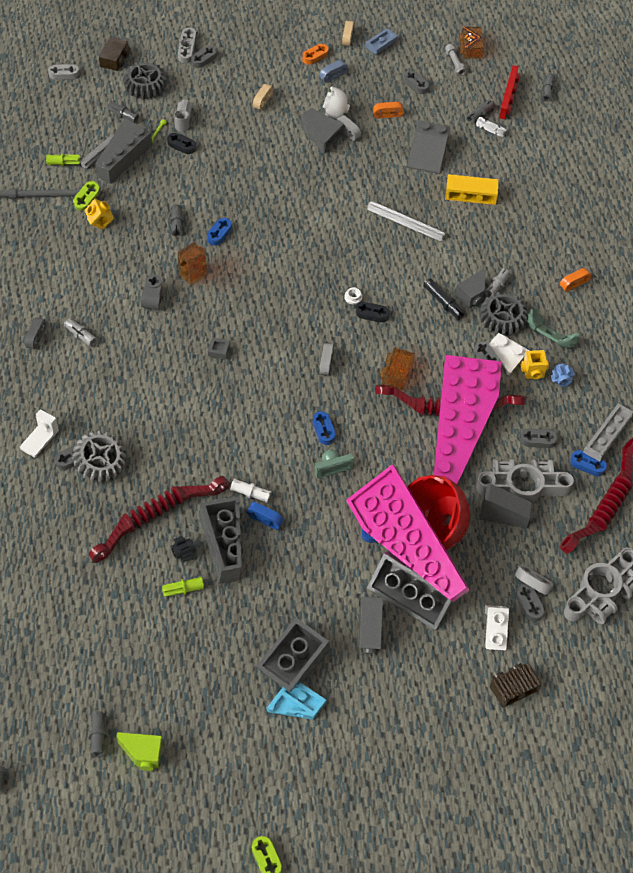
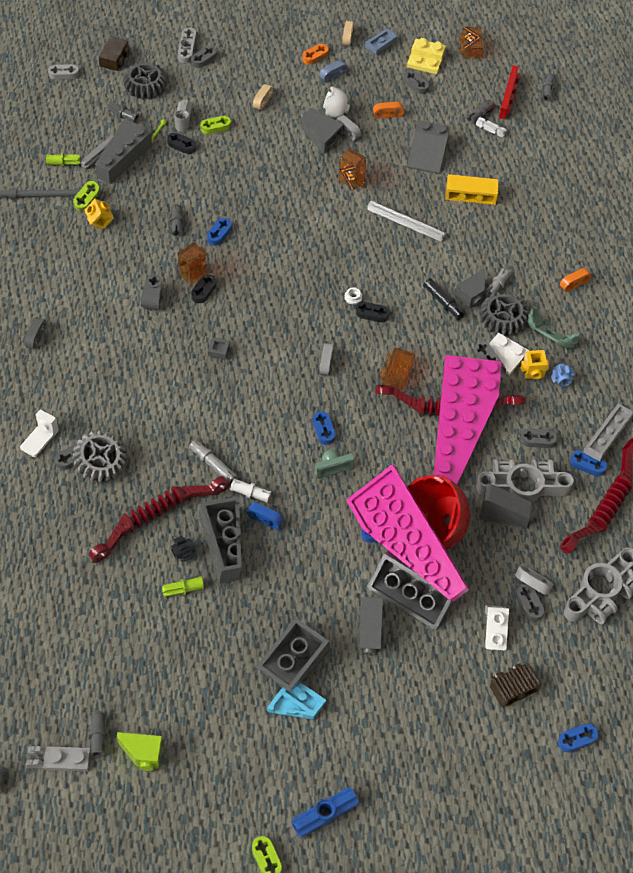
(60, 758): none -> light grey hinge
(85, 336): light grey pin -> none
(200, 287): none -> black beam
(207, 456): none -> light grey pin
(215, 124): none -> lime beam
(313, 820): none -> blue piece
(352, 168): none -> clear orange brick
(426, 56): none -> light yellow plate
(451, 51): light grey bar -> none
(579, 742): none -> blue beam

